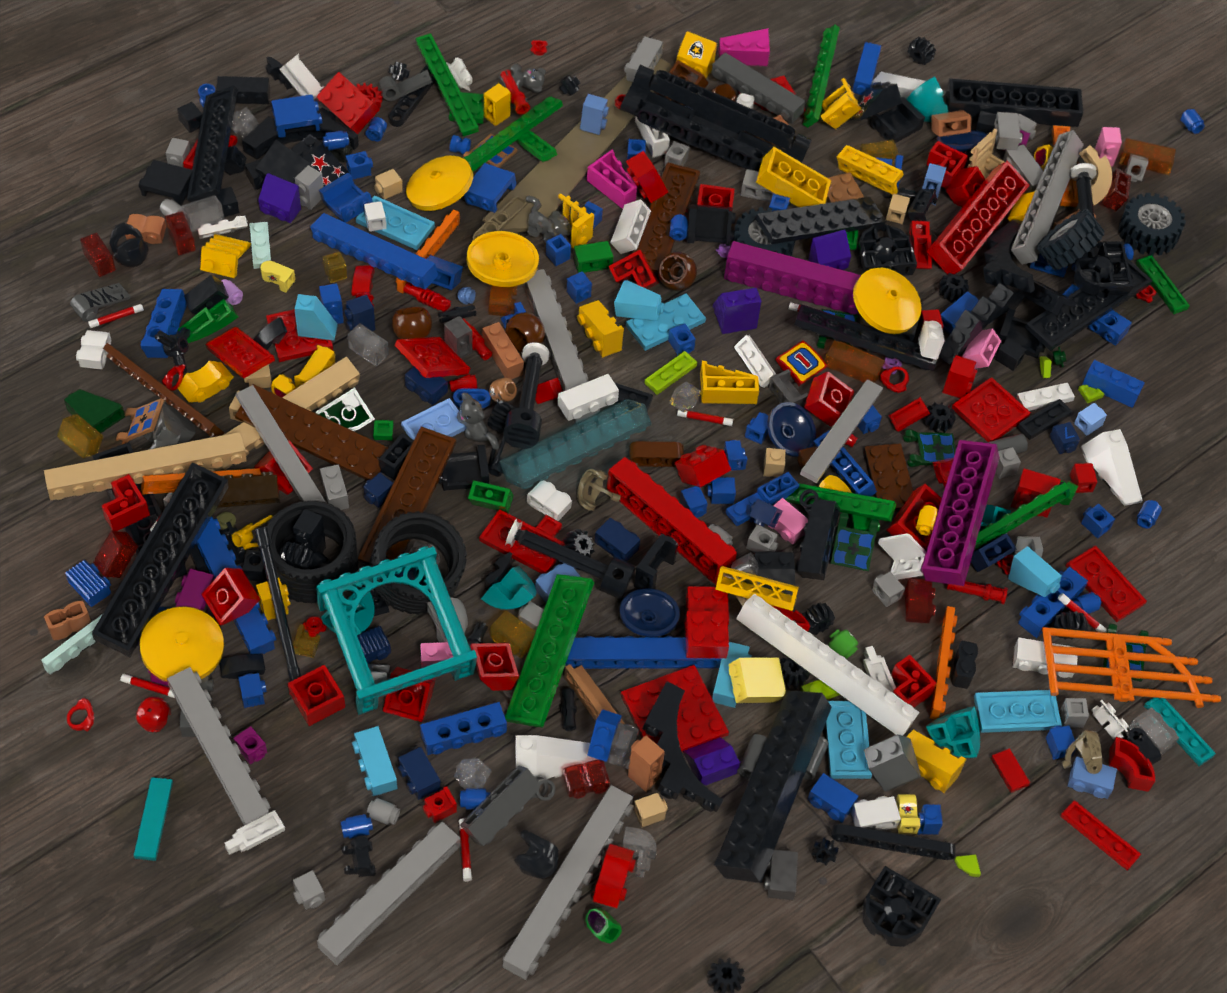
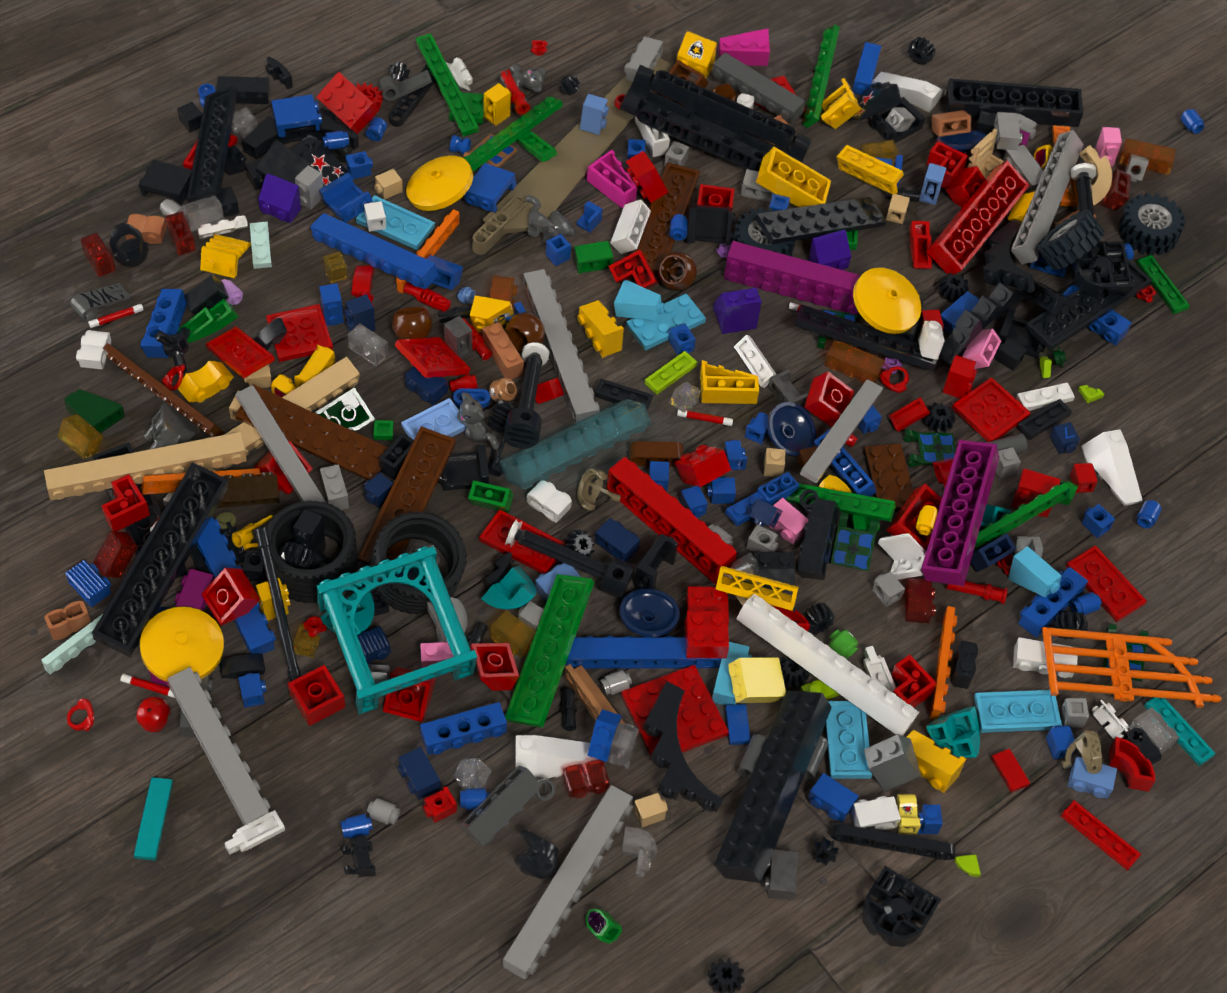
(143, 420): medium nougat flag -> none
(177, 151): light grey brick -> none
(247, 738): magenta brick -> none
(278, 274): light yellow leg -> none
(301, 77): white window -> none
(308, 890): light grey brick -> none
(314, 319): medium azure slope -> none
(374, 761): medium azure brick -> none
(388, 893): light grey brick -> none
(465, 853): red bar -> none
(489, 311): none -> yellow slope
(502, 259): yellow dish -> none
(549, 525): red tile -> none
(579, 287): blue brick -> none
(581, 226): yellow plate -> none
(588, 397): white brick -> none
(613, 876): red brick -> none
(616, 682): none -> light grey brick
(645, 763): nougat brick -> none
(660, 473): none -> blue brick
(712, 761): dark purple slope -> none
(737, 724): none -> blue tile
(802, 362): slope -> none
(843, 188): medium nougat plate -> none
(877, 251): black connector -> none
(900, 119): none -> light grey brick
(921, 204): black hinge -> none
(928, 99): teal brick -> none
(1074, 607): red bar -> none
(1090, 419): light blue brick -> none
(1113, 383): blue brick -> none

